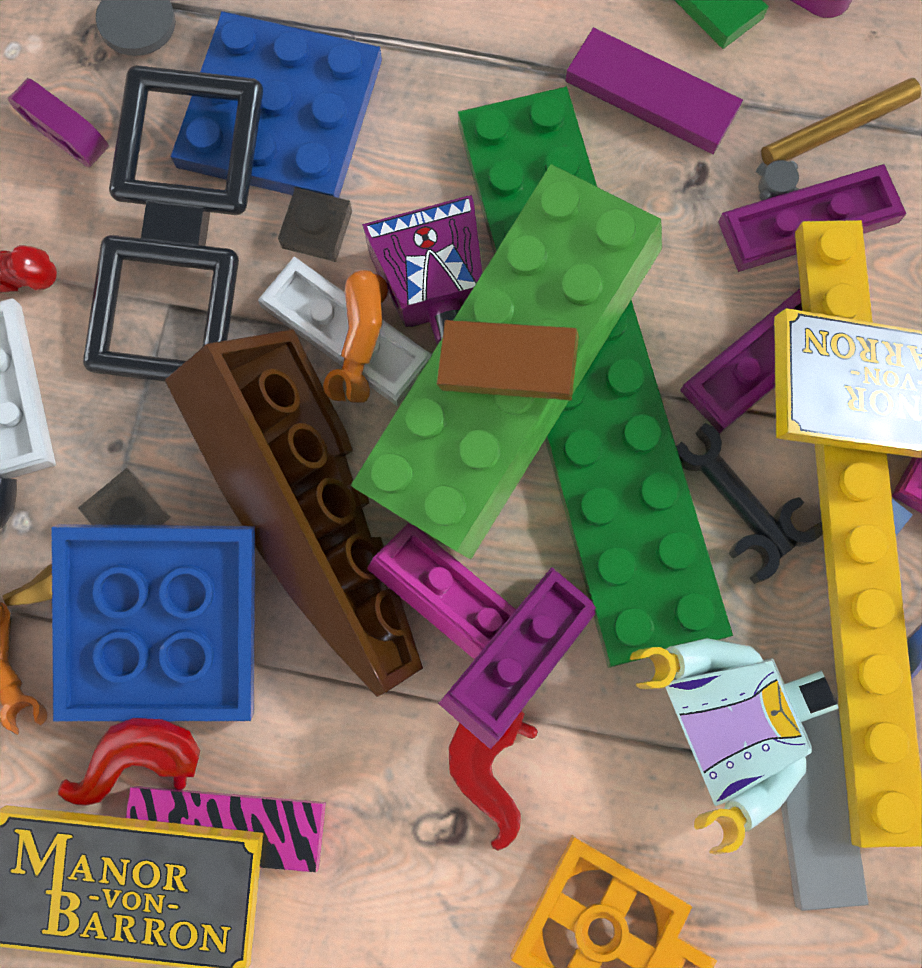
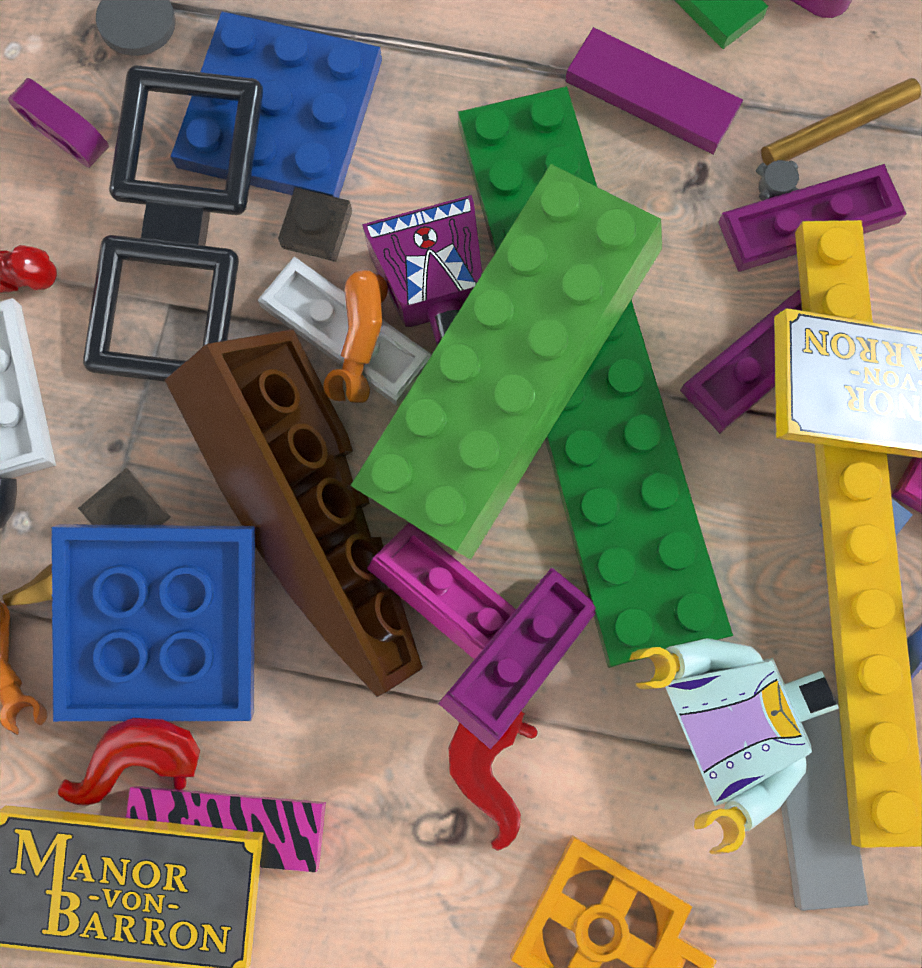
(508, 359): dark orange tile -> none
(772, 535): black bar -> none

